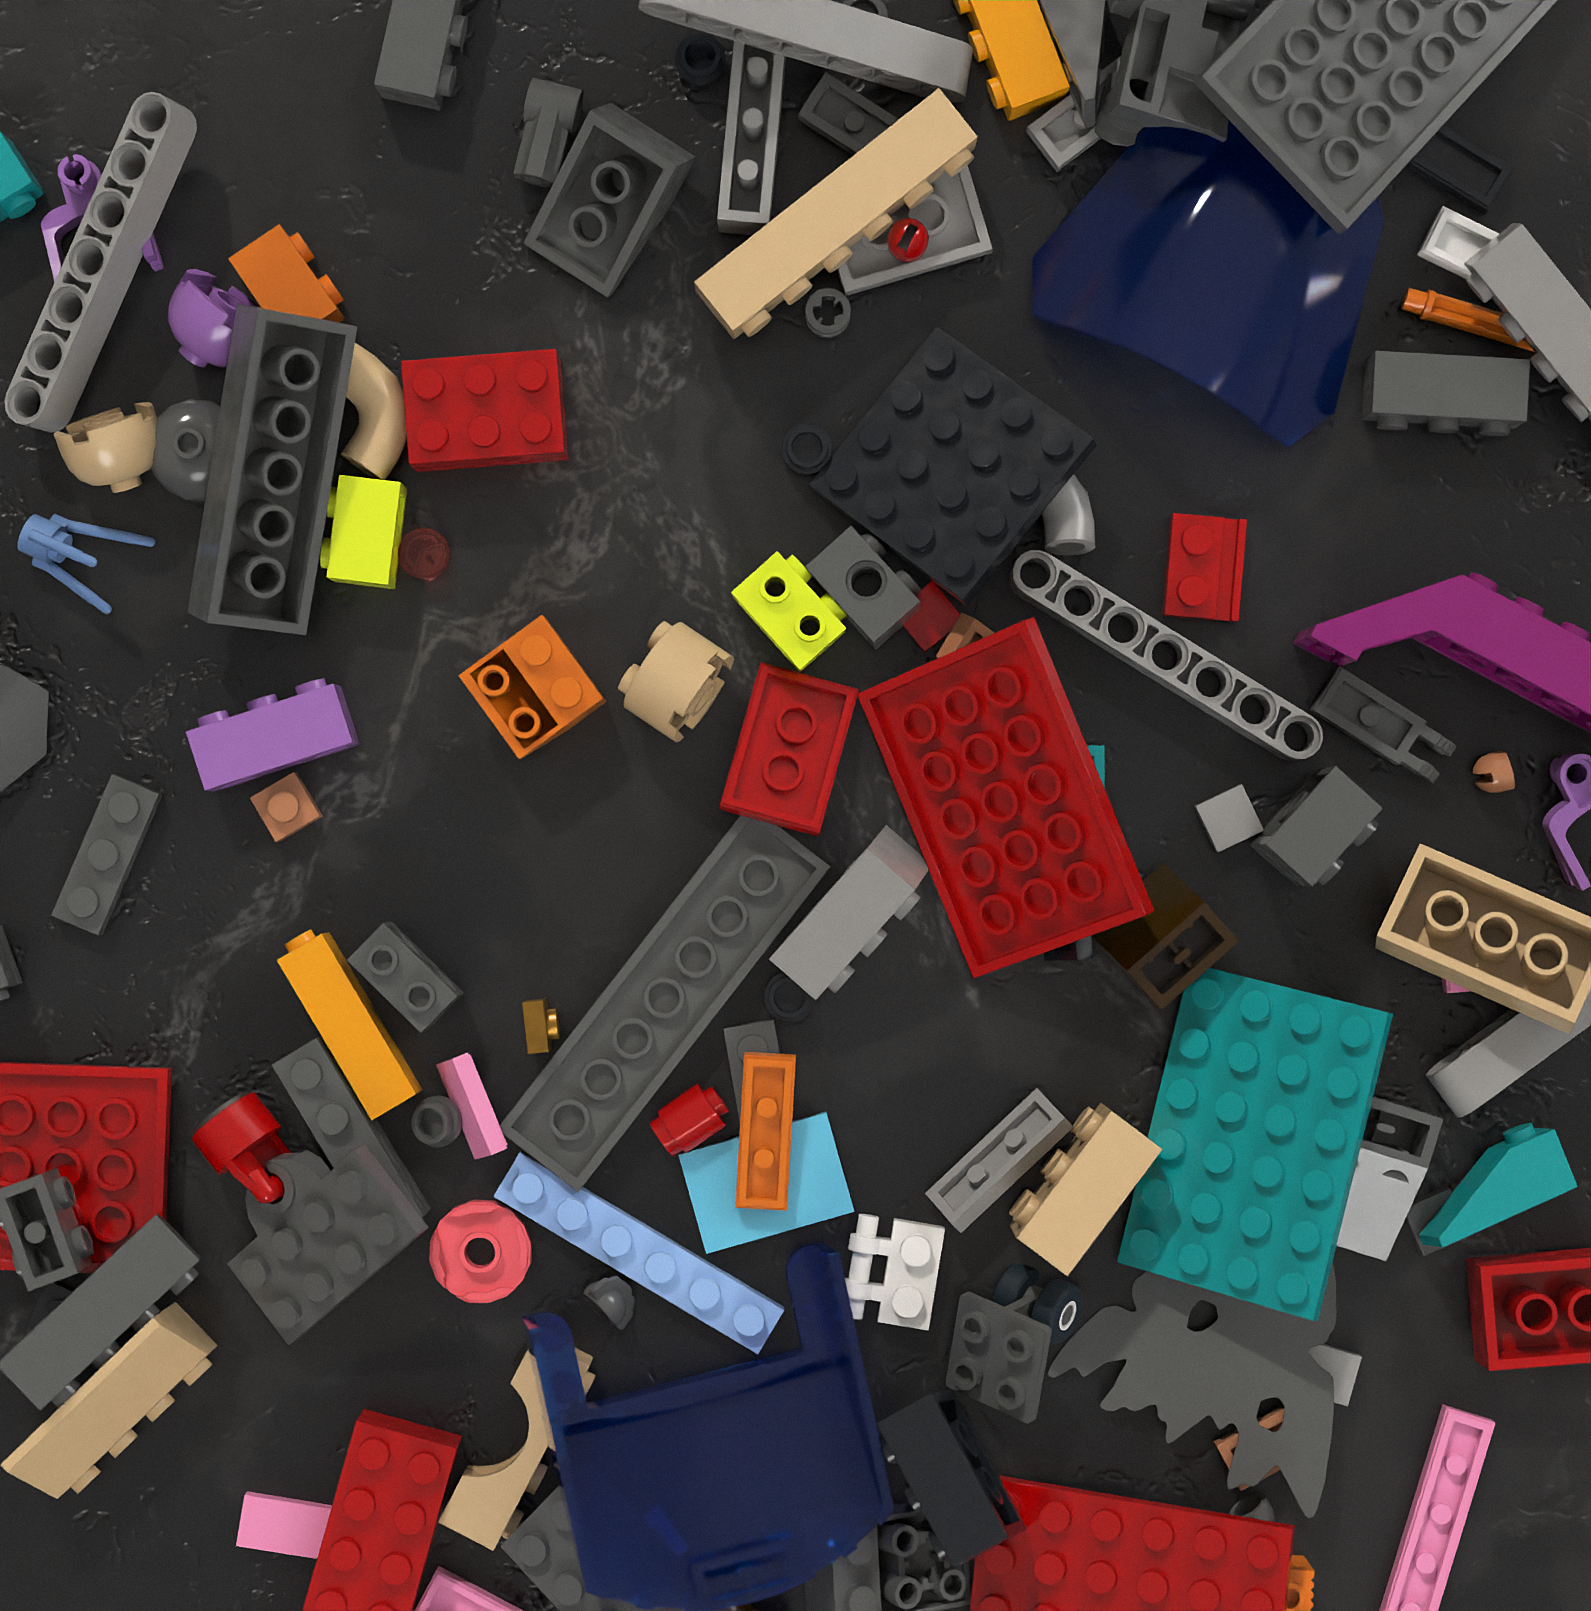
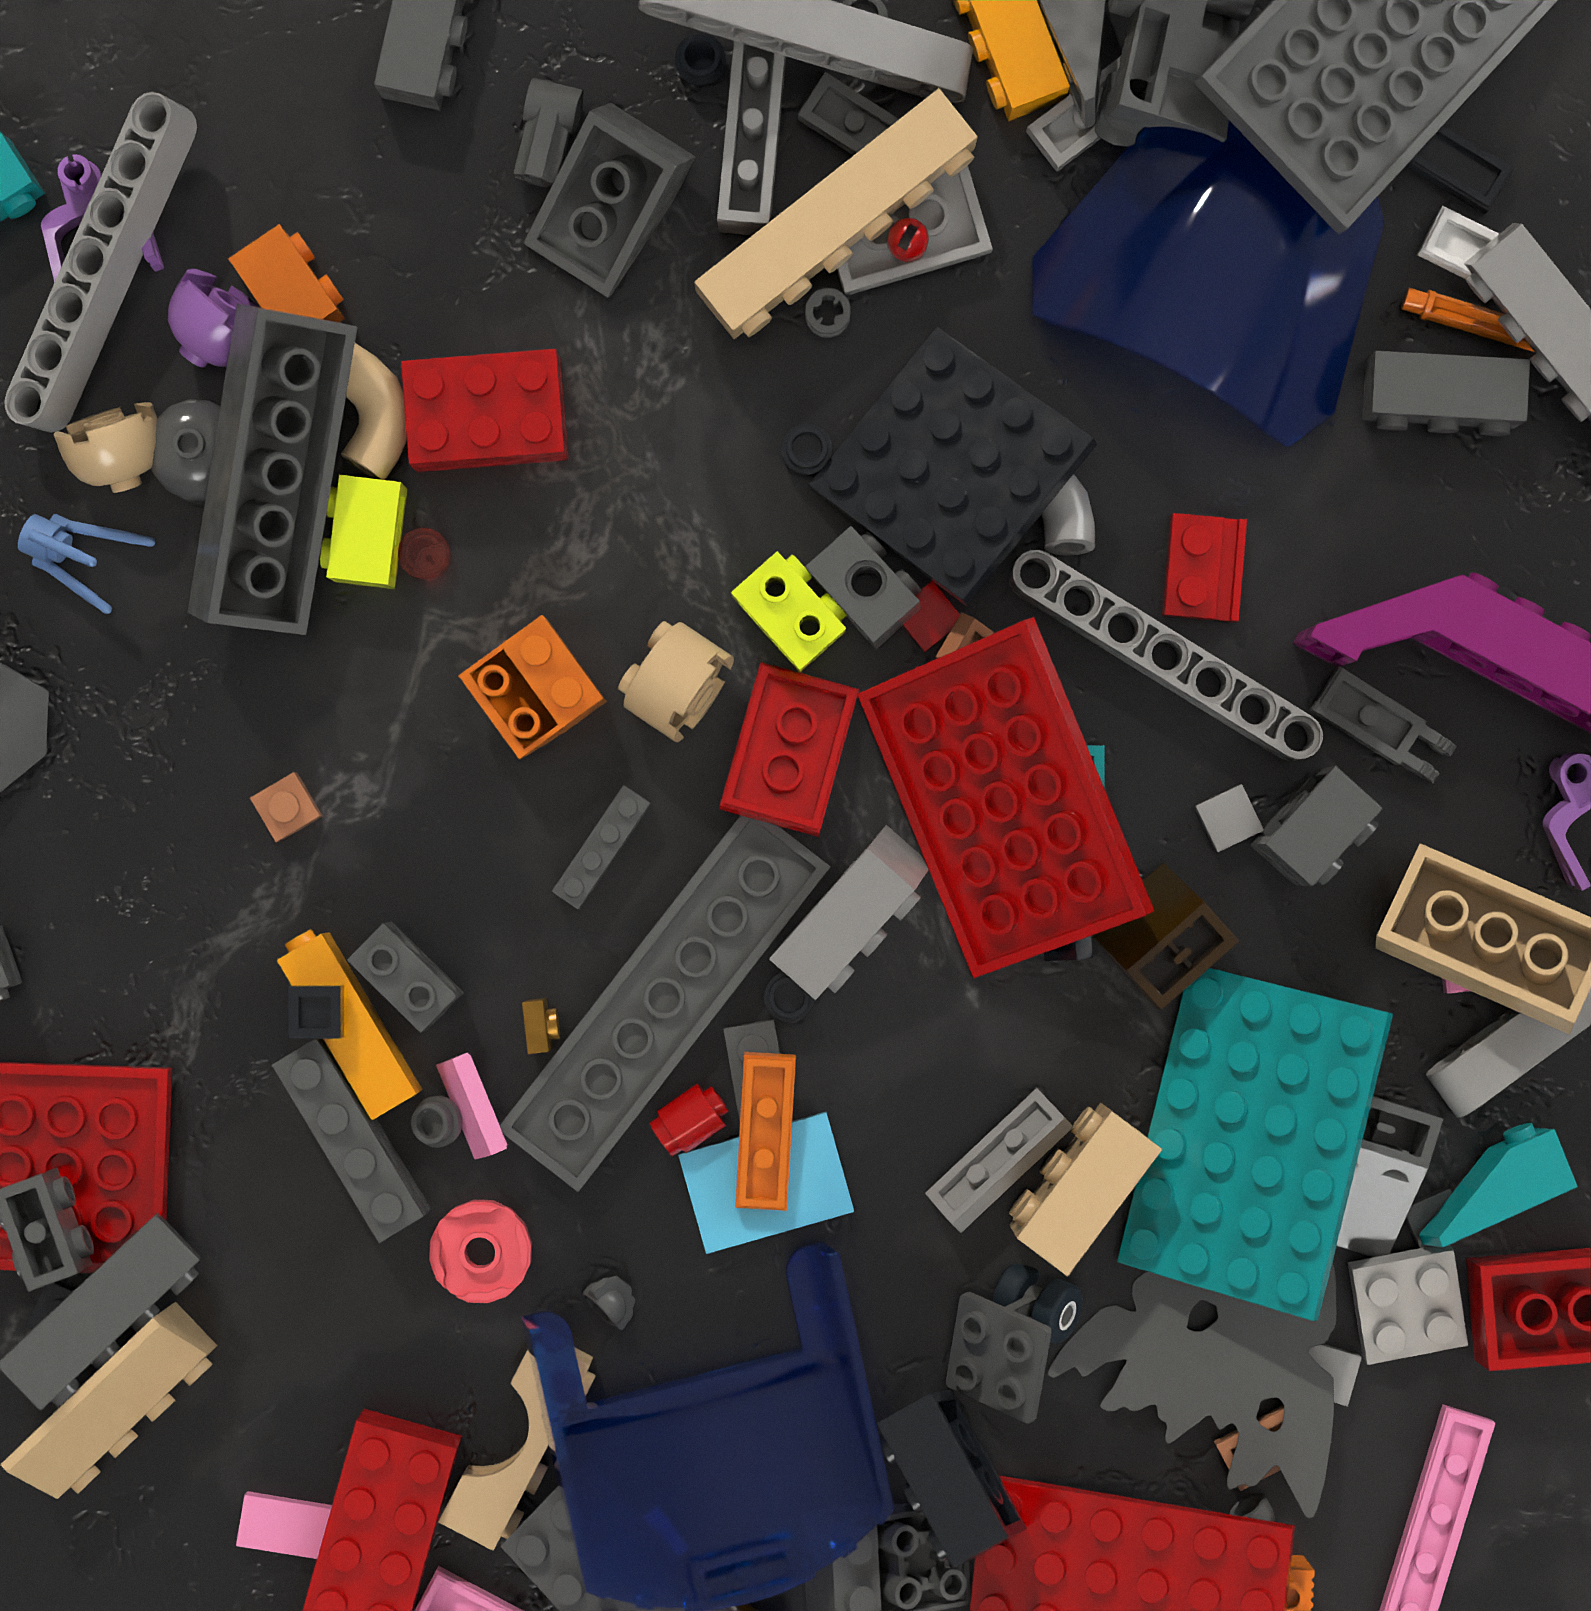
(107, 854): dark grey plate -> none
(272, 735): medium lavender brick -> none
(313, 1225): dark grey plate -> none
(315, 1011): none -> black plate
(601, 847): none -> dark grey piece
(640, 1253): light blue plate -> none
(909, 1272): white plate -> none
(1407, 1304): none -> light grey plate
(1497, 772): nougat hinge -> none

